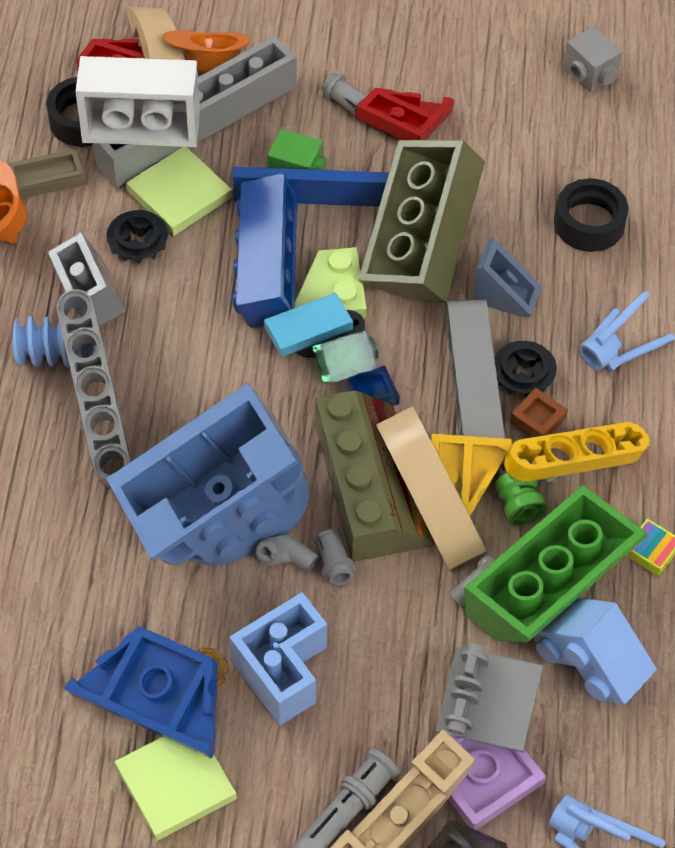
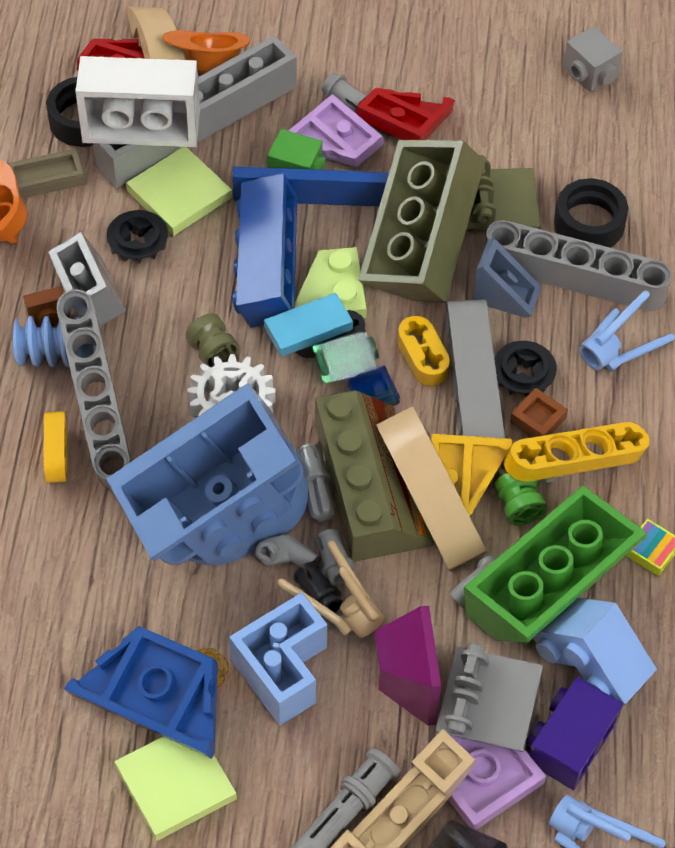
(43, 304): none -> dark orange plate
(55, 447): none -> yellow beam
(209, 337): none -> olive wheel
(224, 380): none -> white gear
(318, 587): none -> black pin
(319, 481): none -> light grey axle
(343, 132): none -> lavender wing
(358, 610): none -> tan plant
(410, 664): none -> magenta slope
(430, 347): none -> yellow beam
(505, 196): none -> olive hinge
(574, 732): none -> dark purple brick
(584, 265): none -> light grey beam

